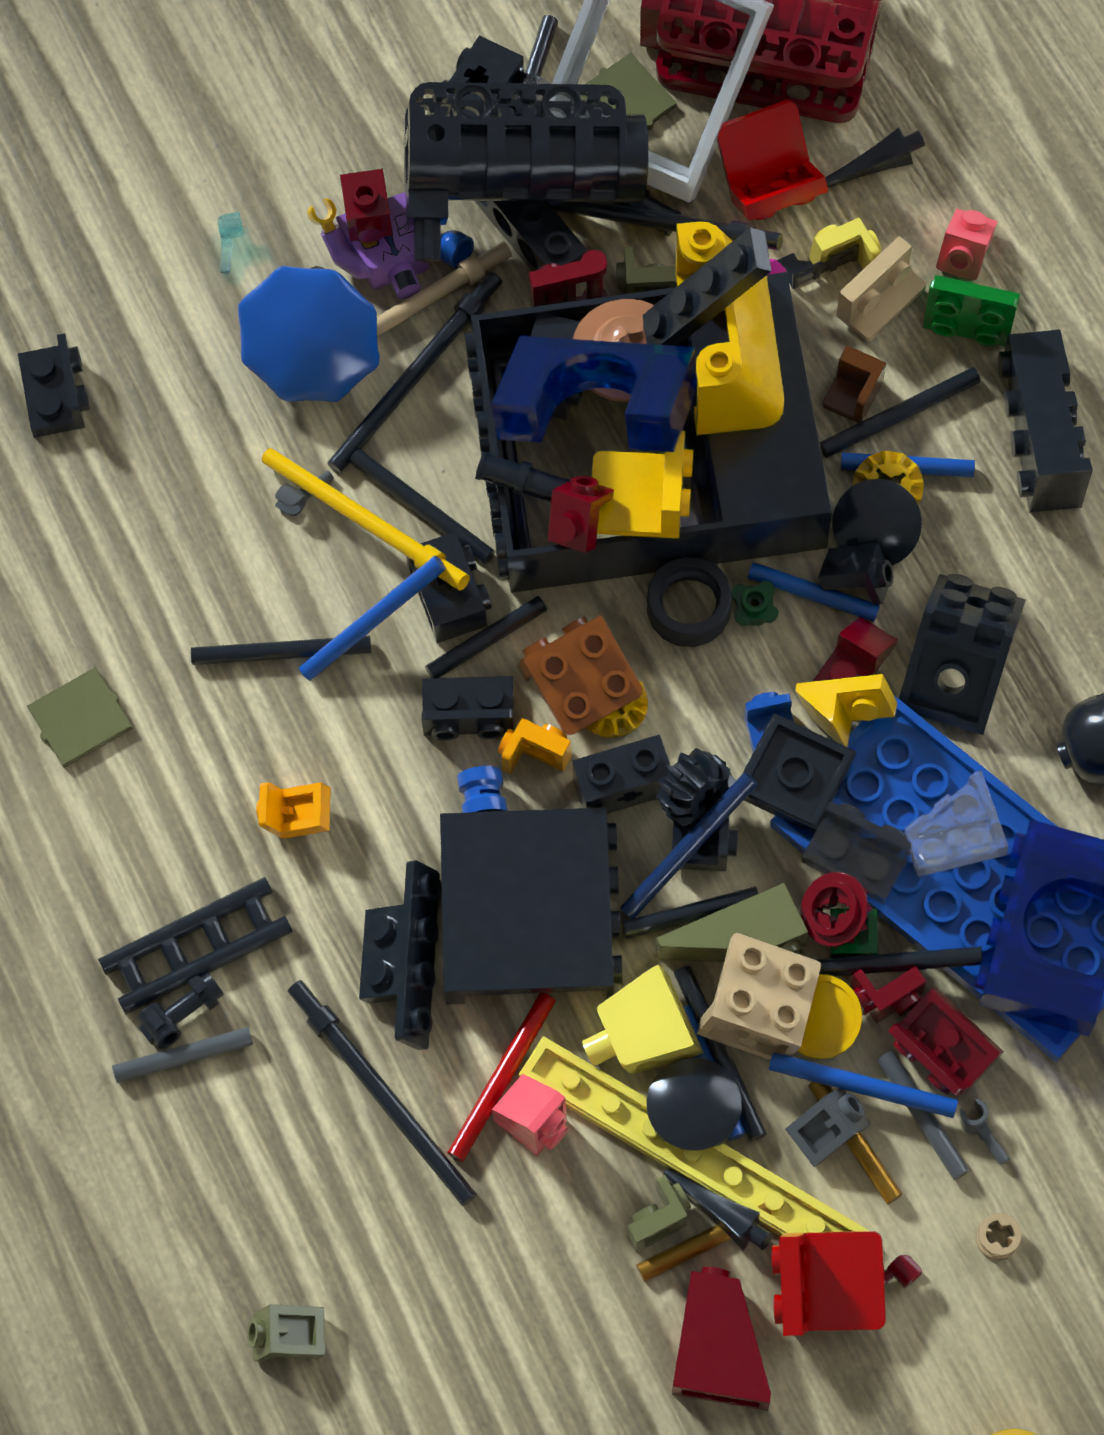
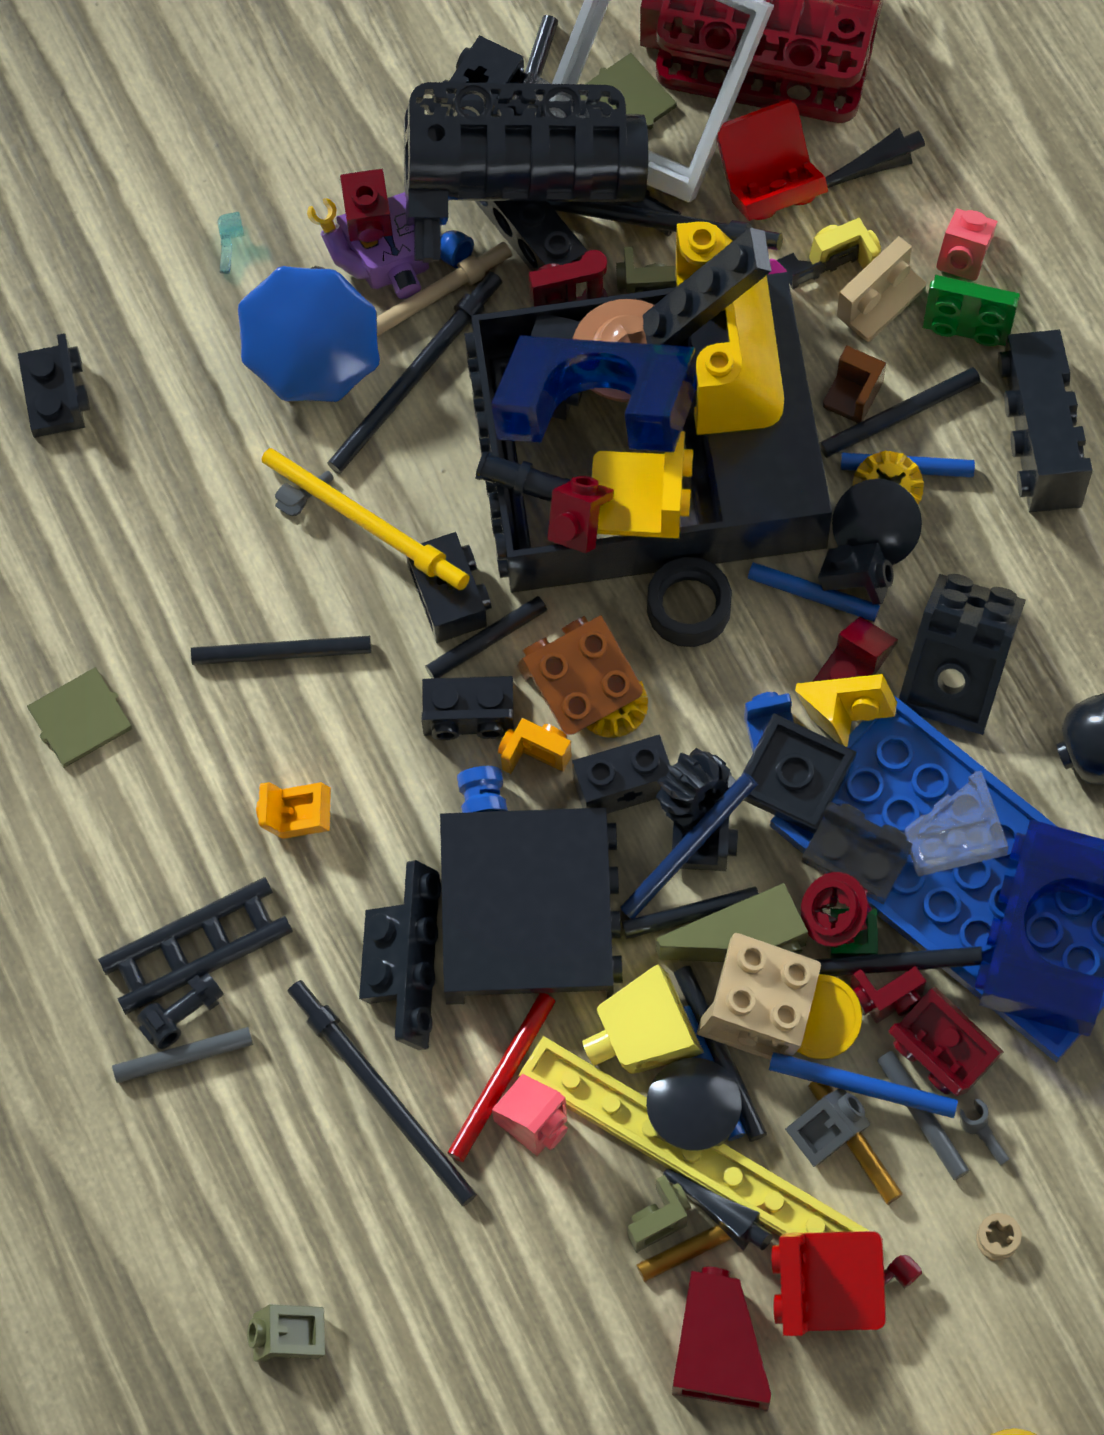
(372, 618): blue bar -> none
(420, 504): black bar -> none
(758, 615): dark green plate -> none

